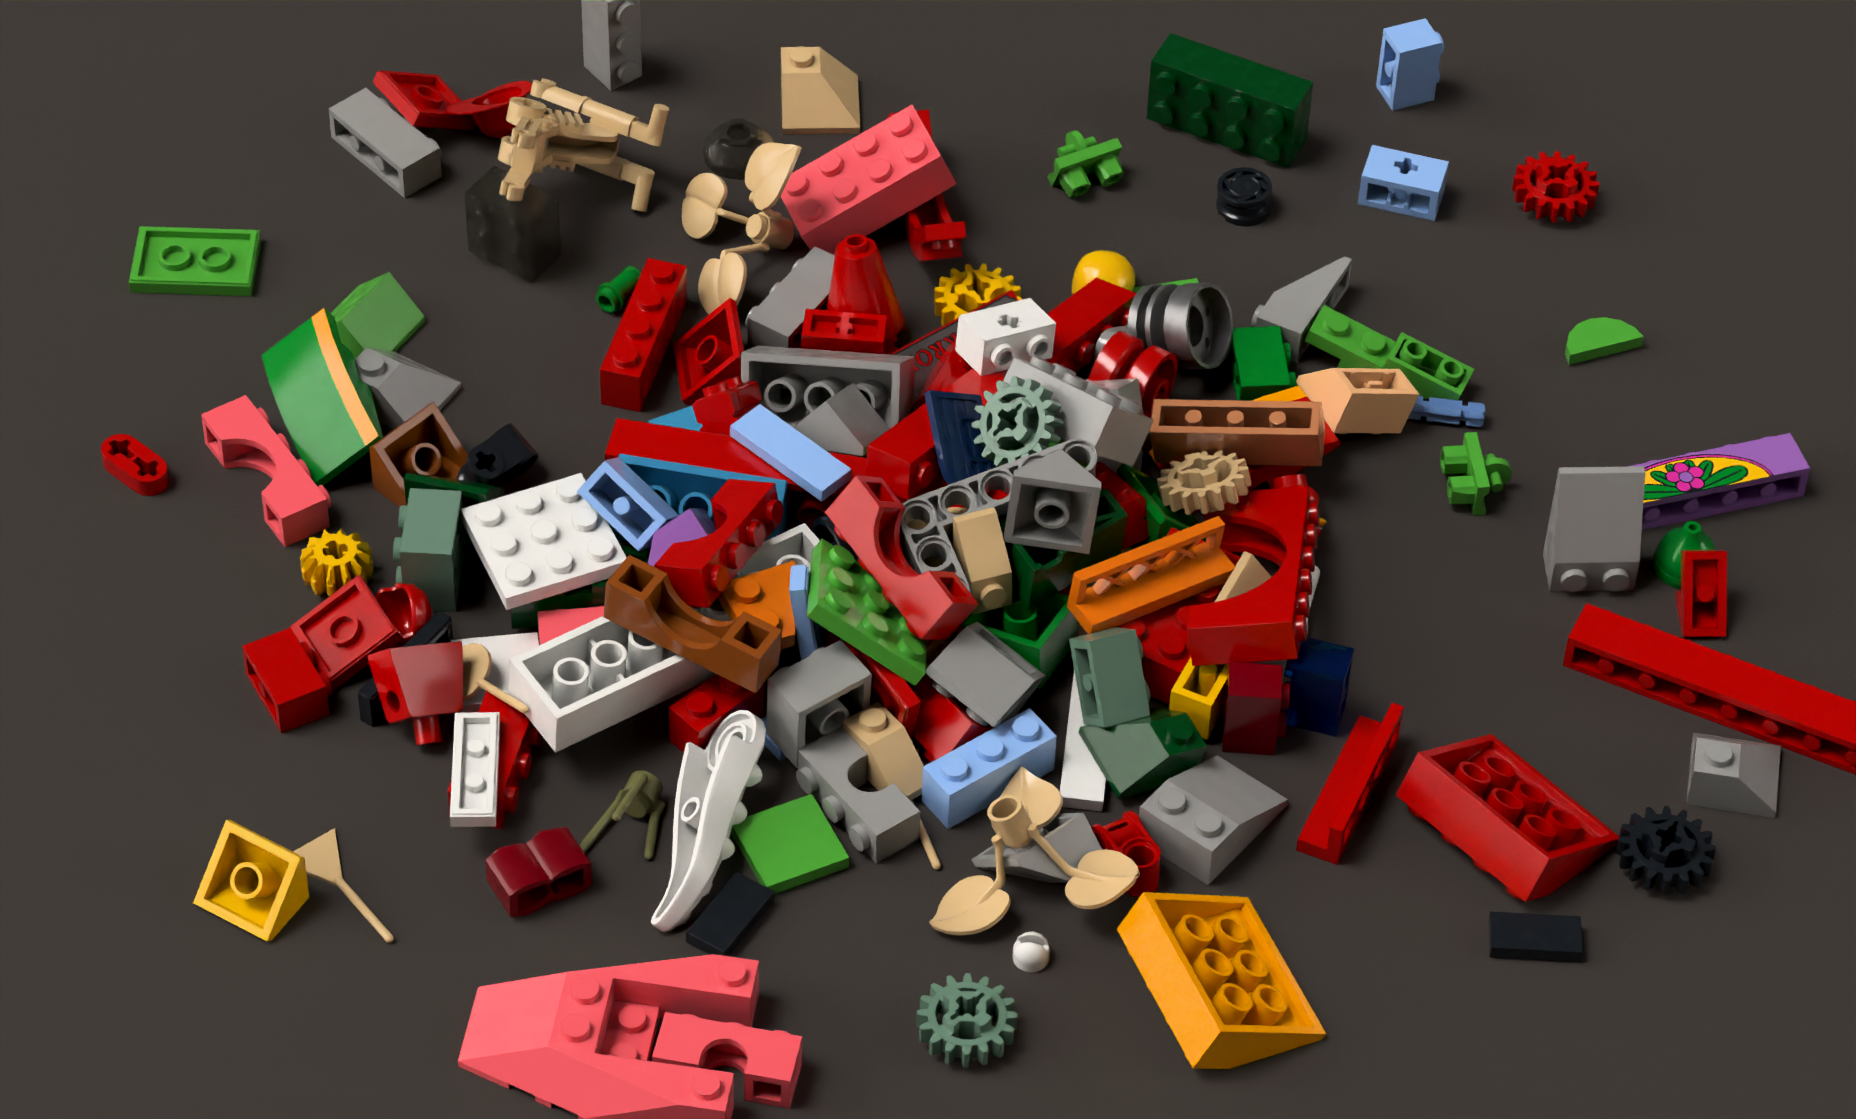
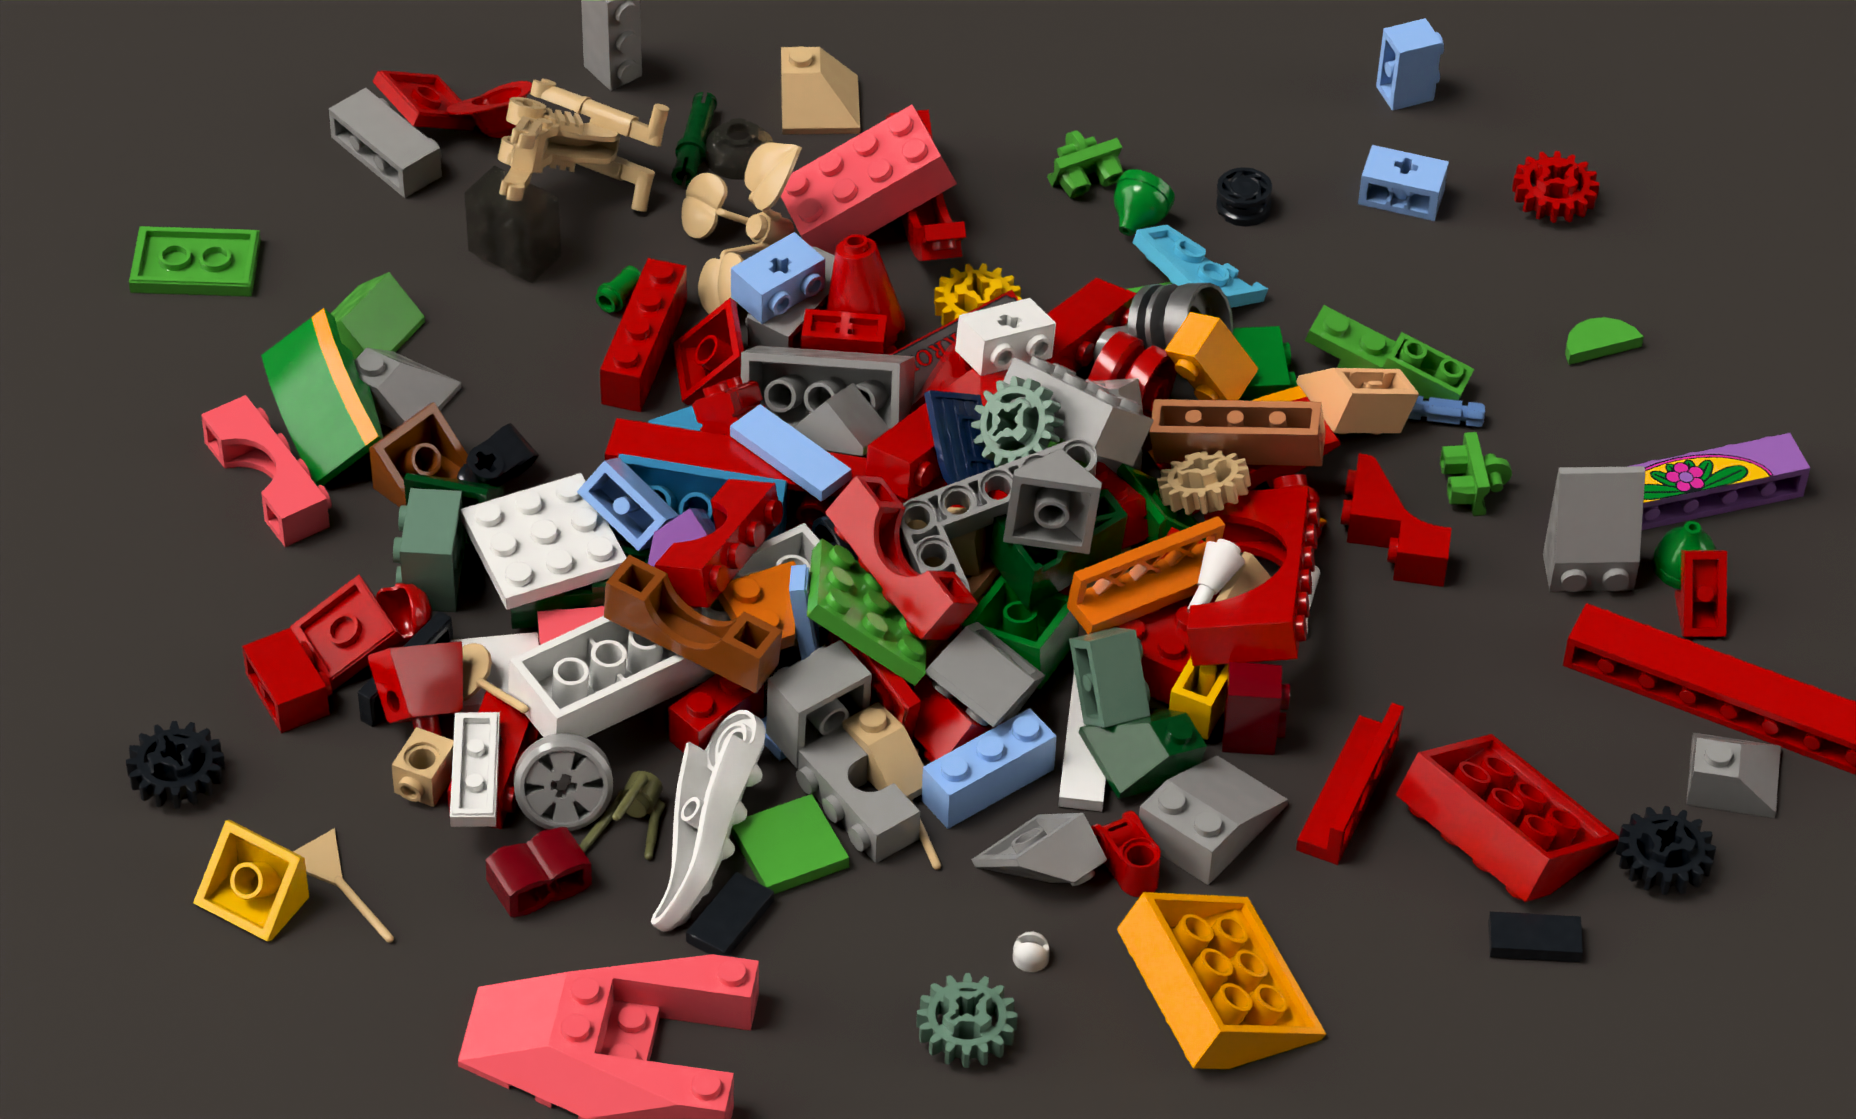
(140, 460): red beam -> none
(175, 764): none -> black gear
(335, 561): yellow gear -> none
(423, 767): none -> tan brick
(547, 761): none -> light grey wheel
(692, 148): none -> dark green pin
(765, 1057): coral arch -> none
(778, 278): none -> light blue brick
(983, 558): tan slope -> none
(1016, 817): tan plant -> none
(1106, 266): yellow hair -> none
(1141, 200): none -> green helmet
(1186, 263): none -> medium azure wing
(1211, 358): none -> light orange brick
(1218, 566): none -> white cone
(1229, 100): dark green brick -> none
(1300, 302): light grey slope -> none
(1319, 686): clear blue brick -> none
(1382, 521): none -> red arch

